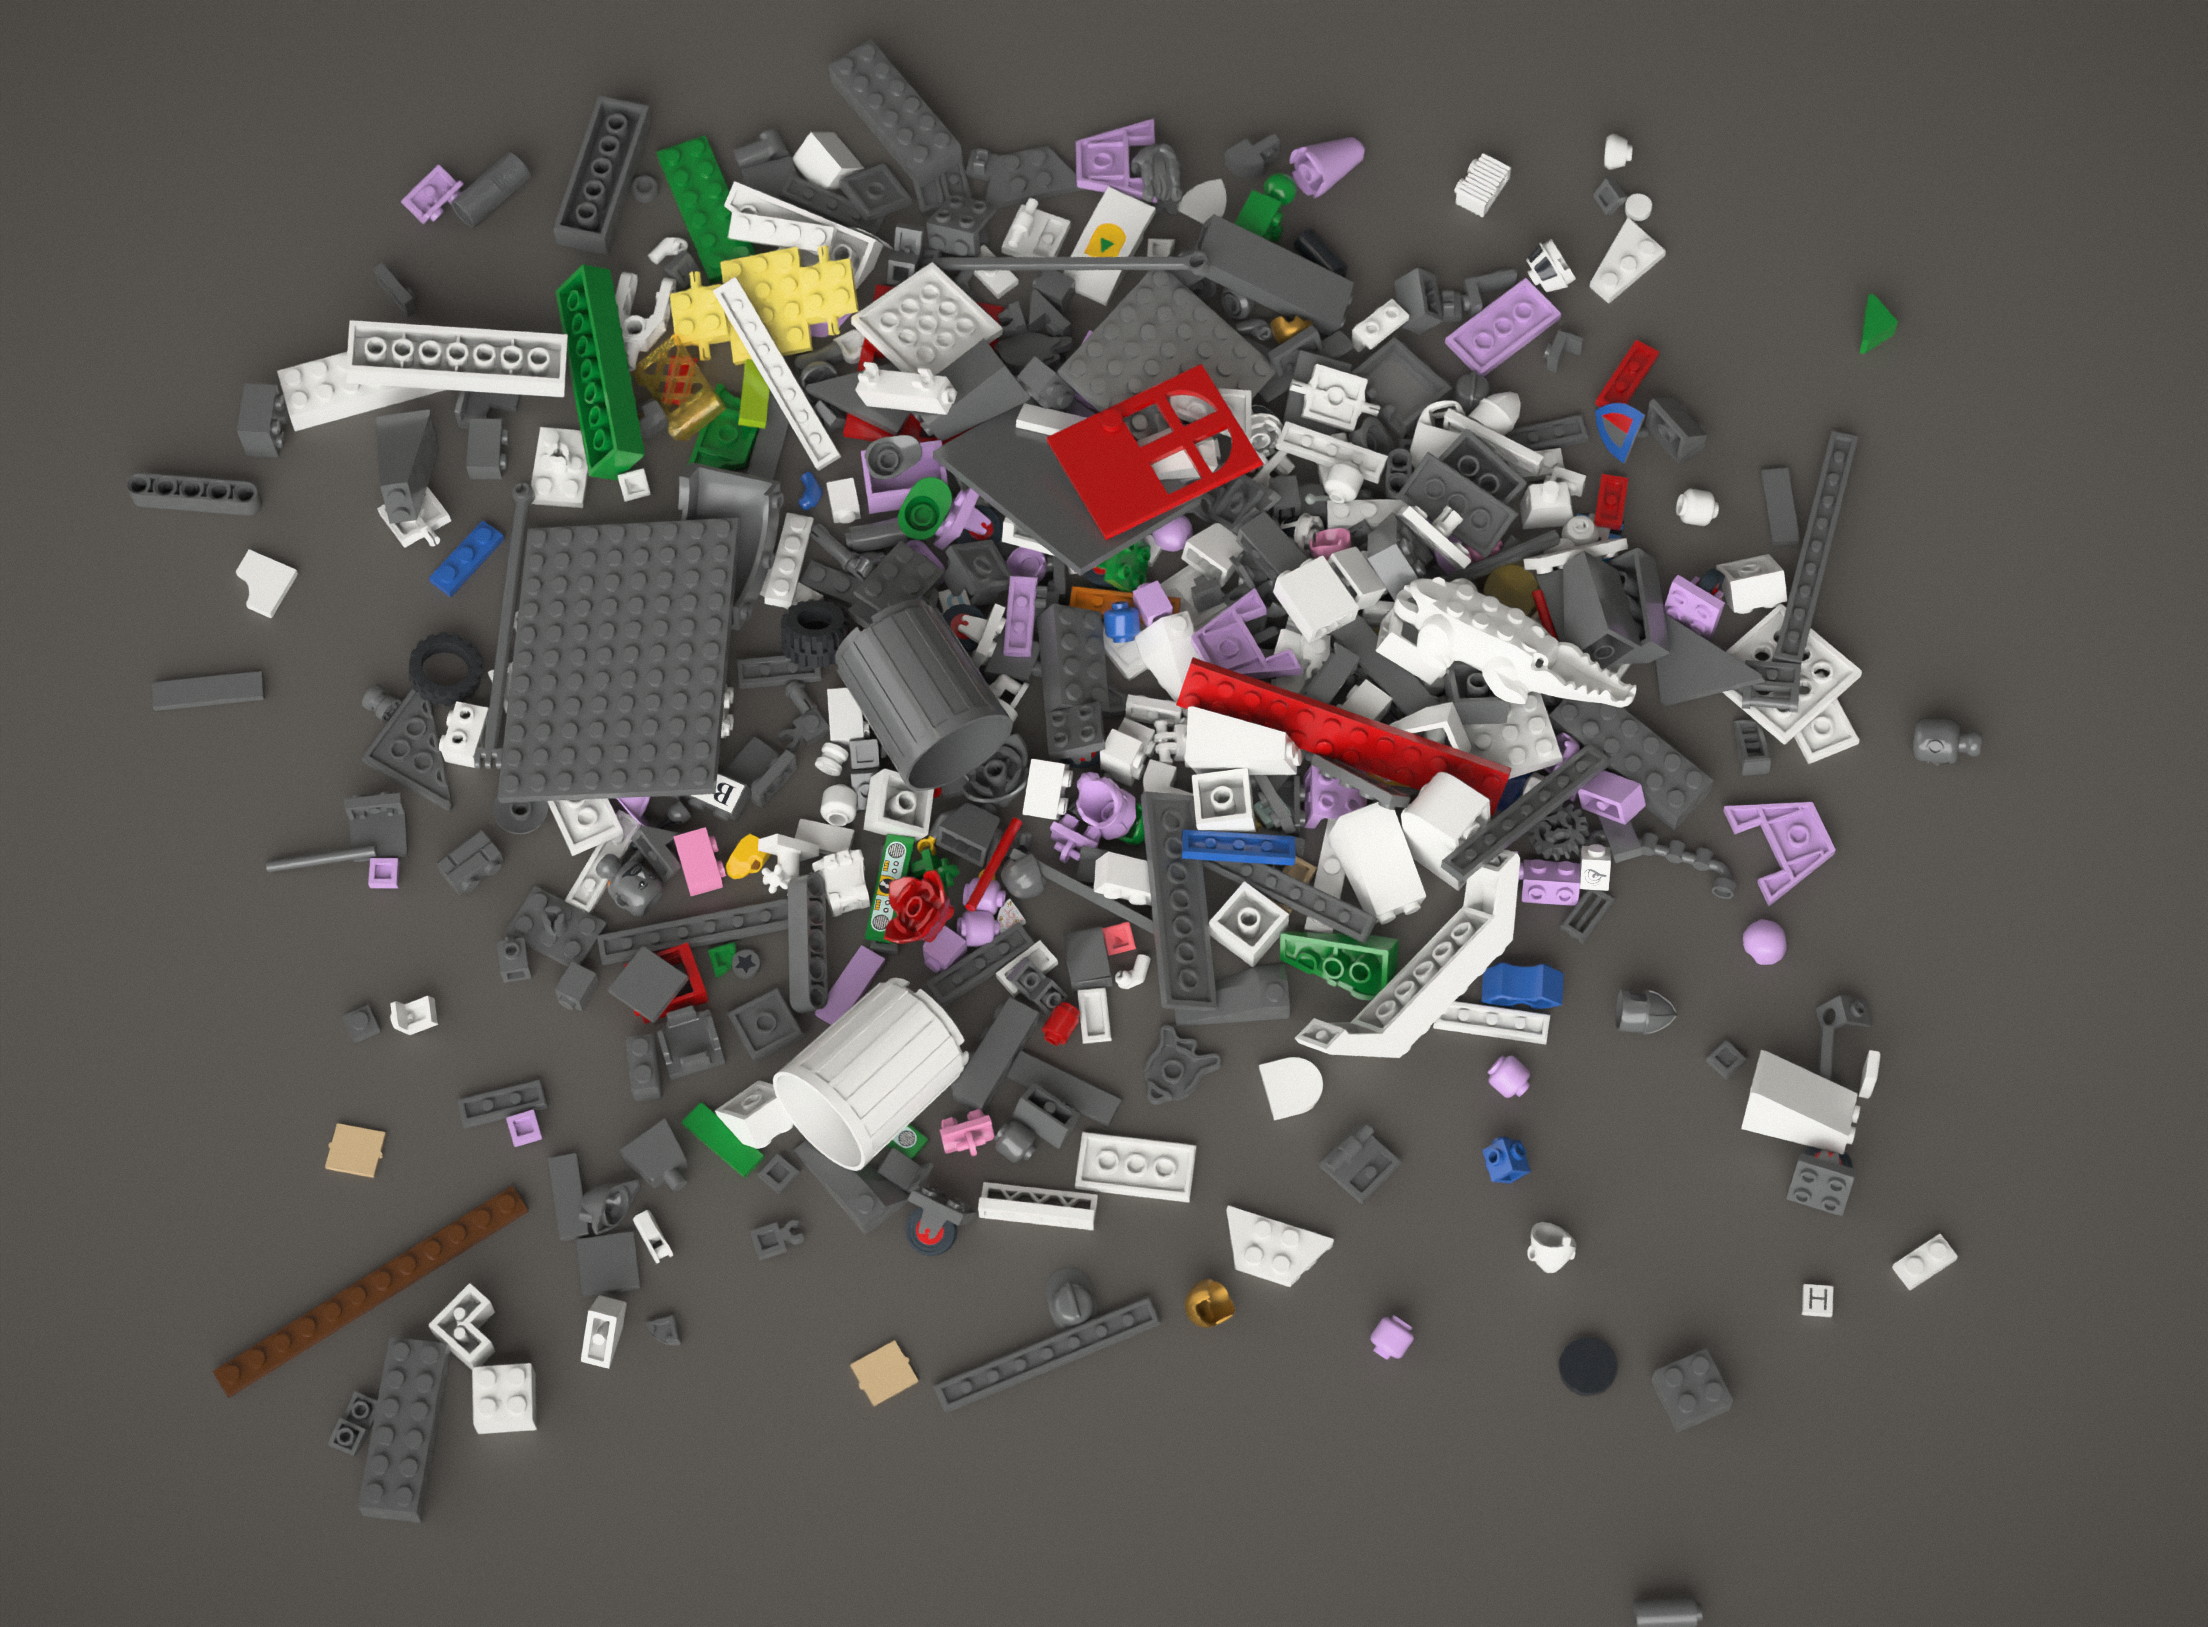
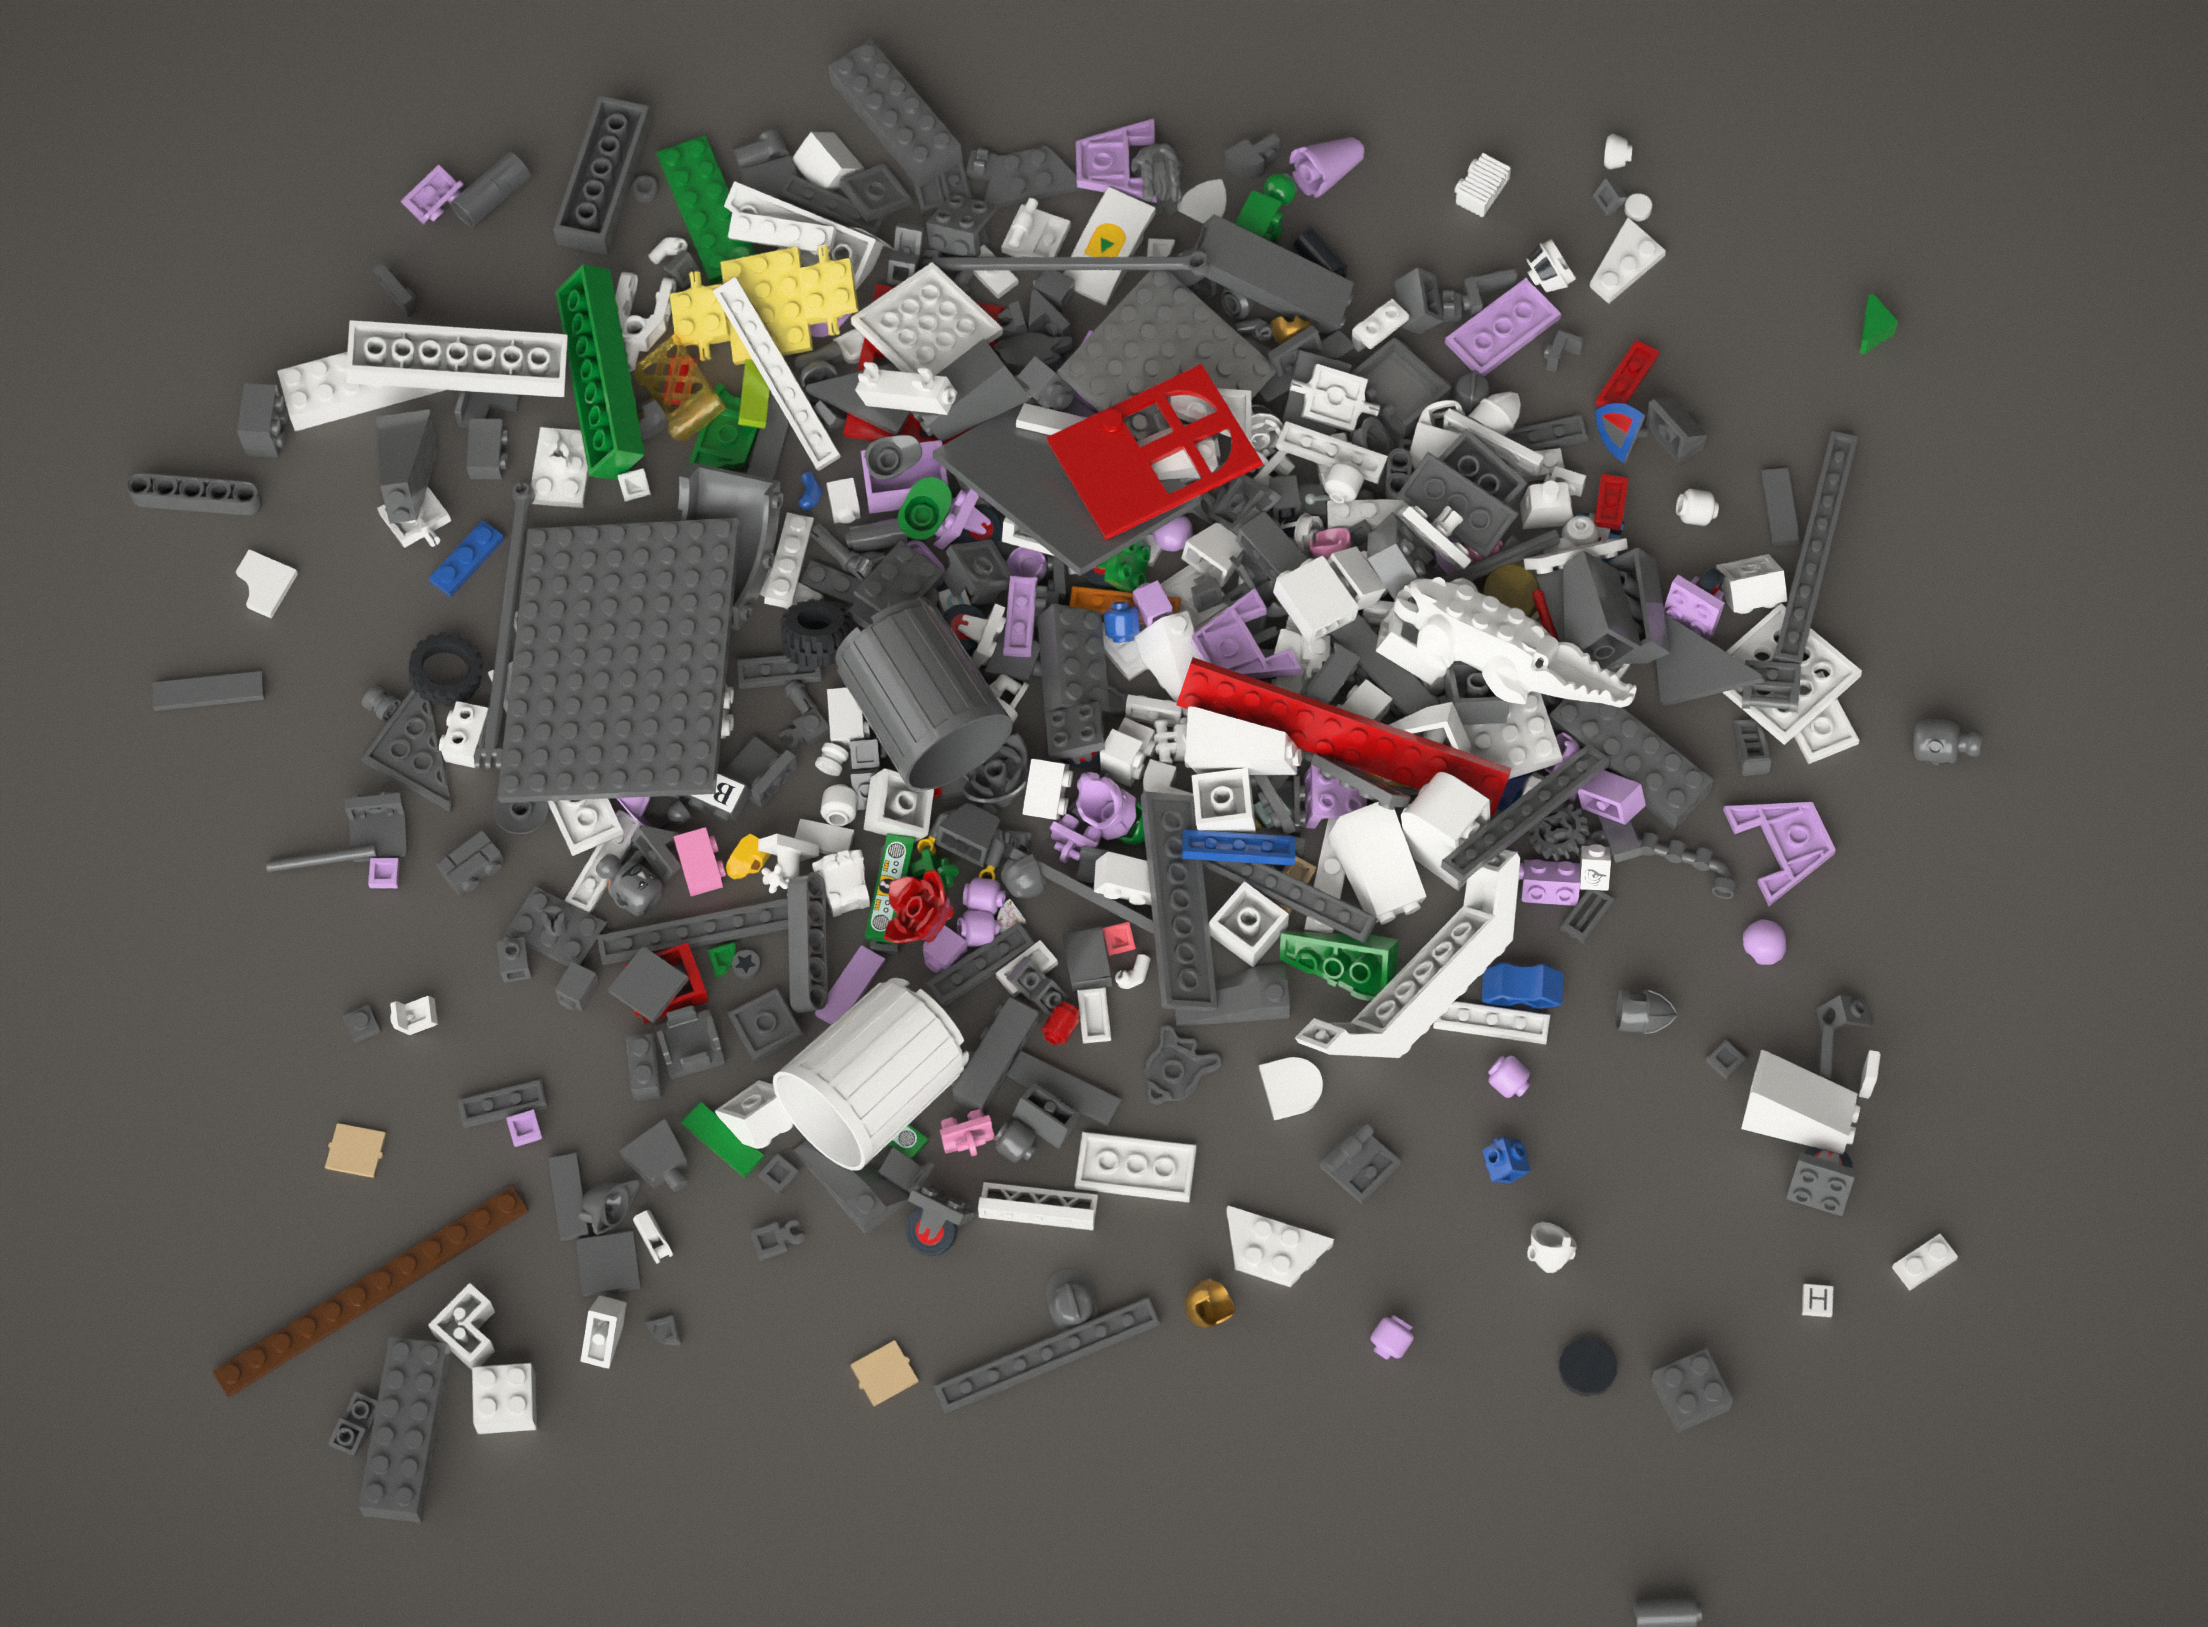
(993, 864): red bar -> none

